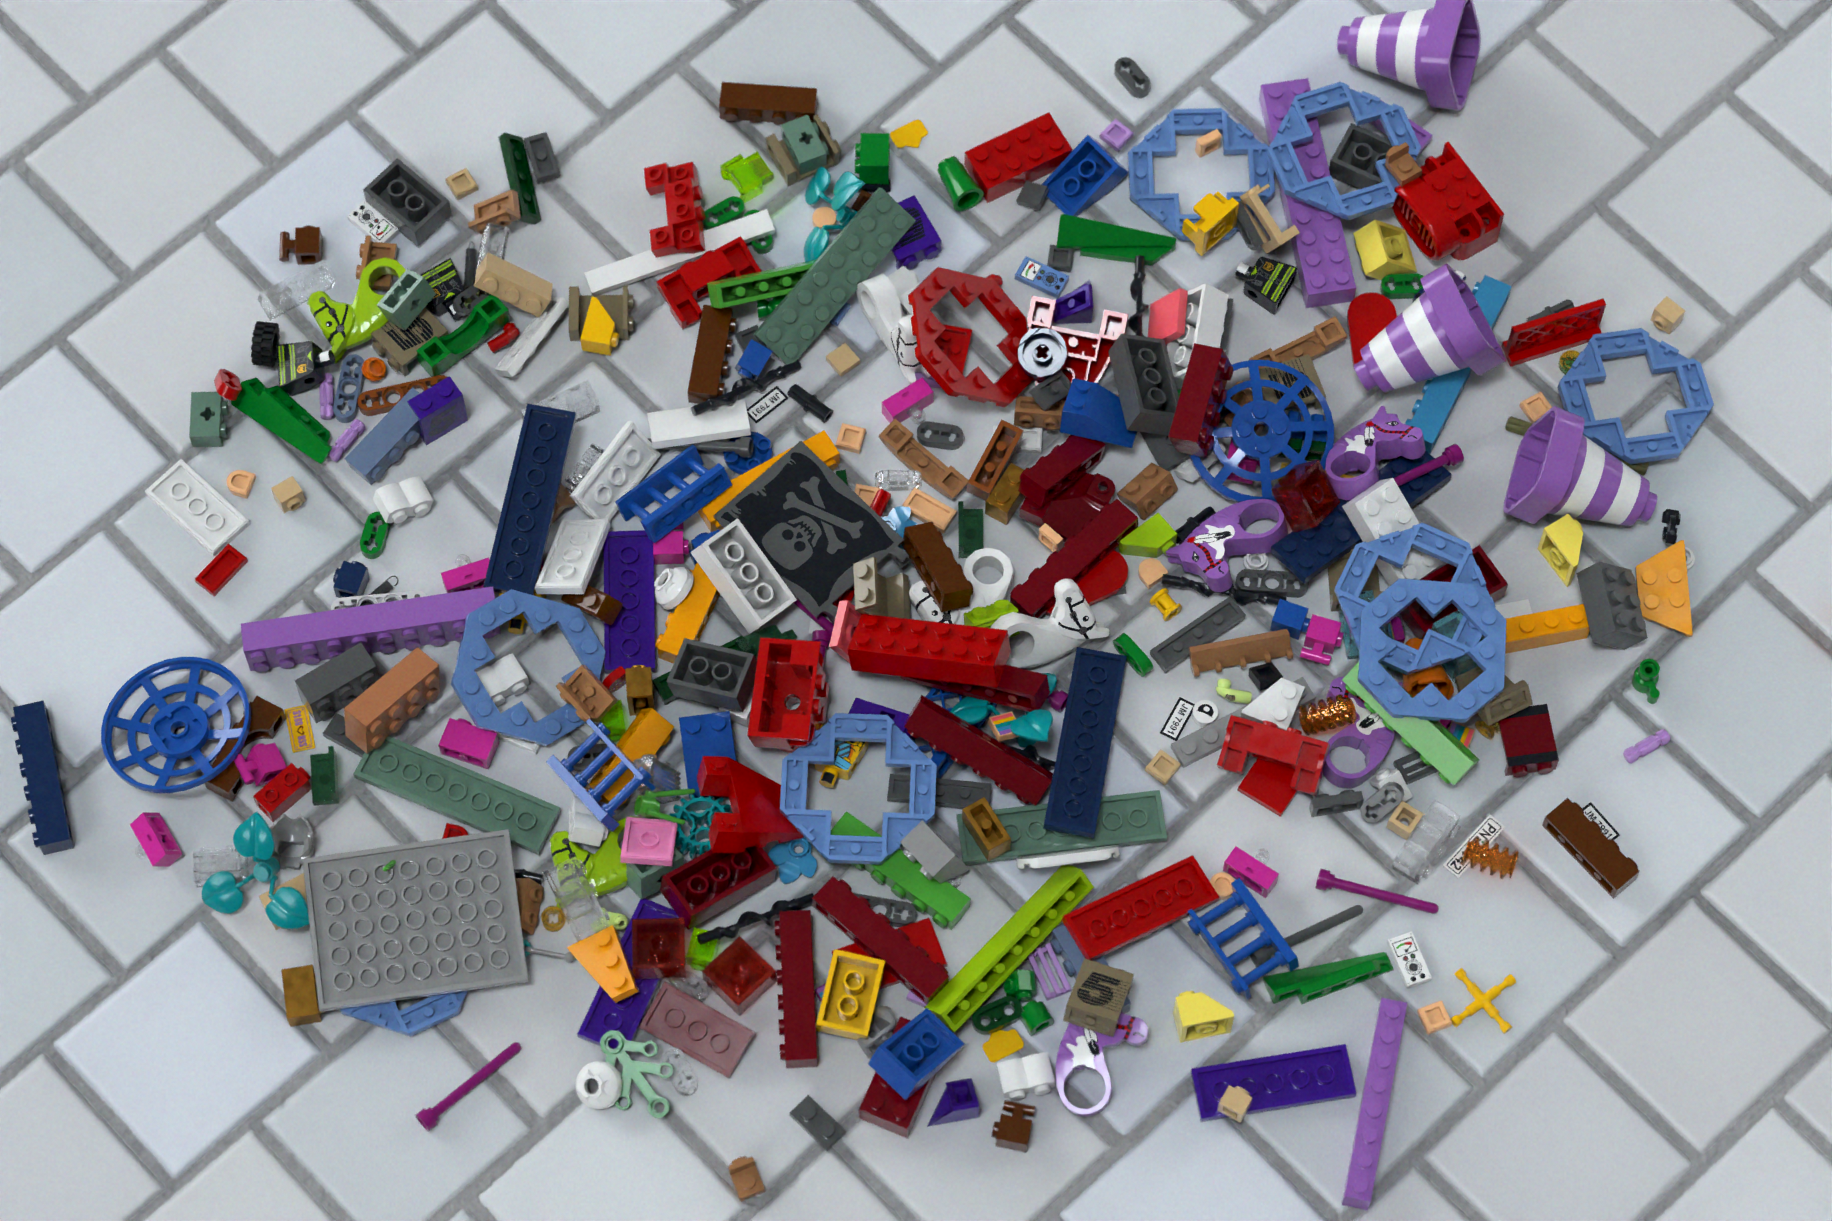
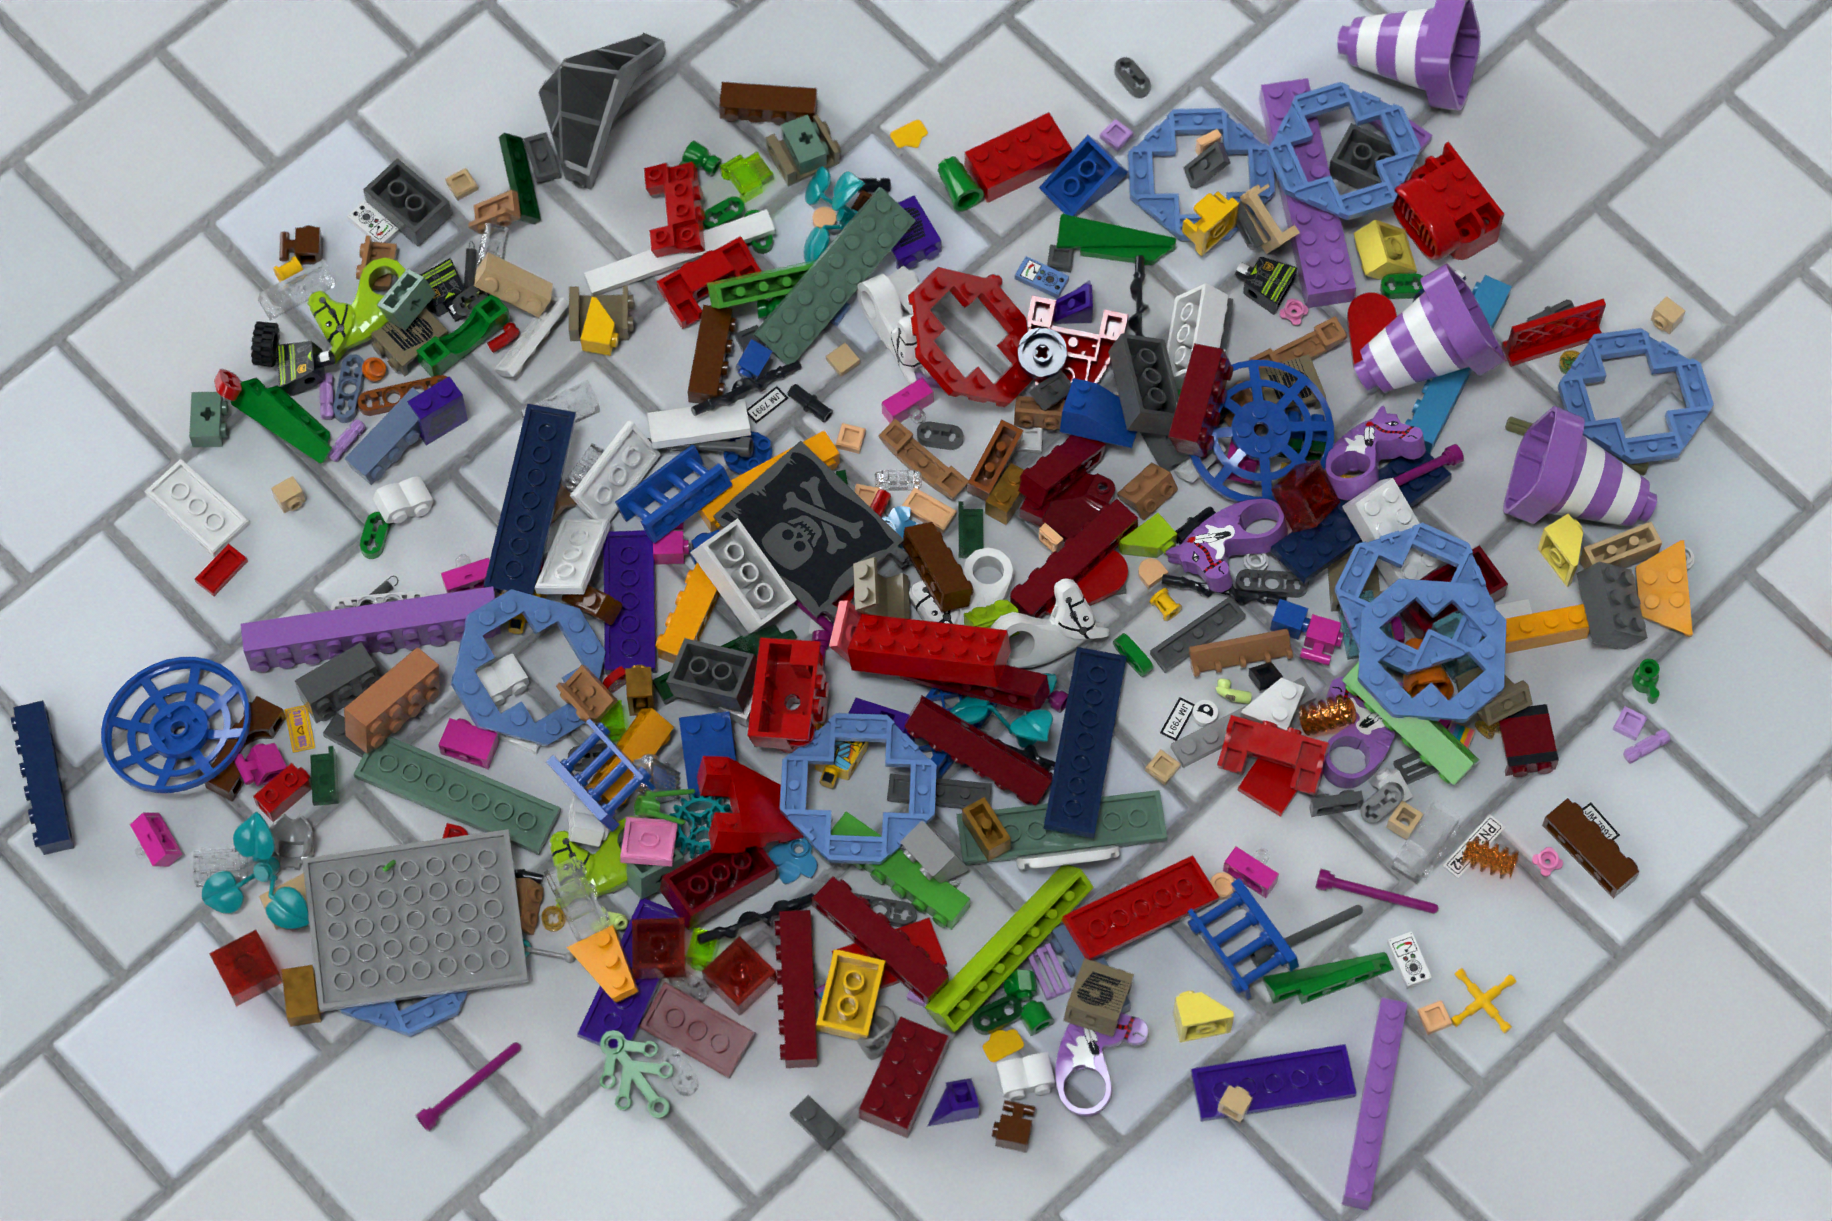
(240, 483): light nougat tile -> none
(246, 967): none -> clear red brick
(287, 269): none -> yellow bush
(350, 579): dark blue brick -> none
(586, 96): none -> dark grey panel
(609, 1085): white piece -> none
(673, 586): white piece -> none
(700, 156): none -> green piece
(745, 1178): medium nougat bracket -> none
(874, 158): green brick -> none
(915, 1053): blue slope -> none
(955, 344): red plate -> none
(1001, 725): tile -> none
(1032, 195): dark grey tile -> none
(1168, 316): coral tile -> none
(1206, 165): none -> dark grey plate
(1294, 304): none -> bright pink plate
(1401, 164): medium nougat bracket -> none
(1535, 406): light nougat tile -> none
(1547, 854): none -> bright pink plate
(1624, 548): none -> tan brick
(1630, 723): none -> lavender tile
(1672, 518): black piece -> none

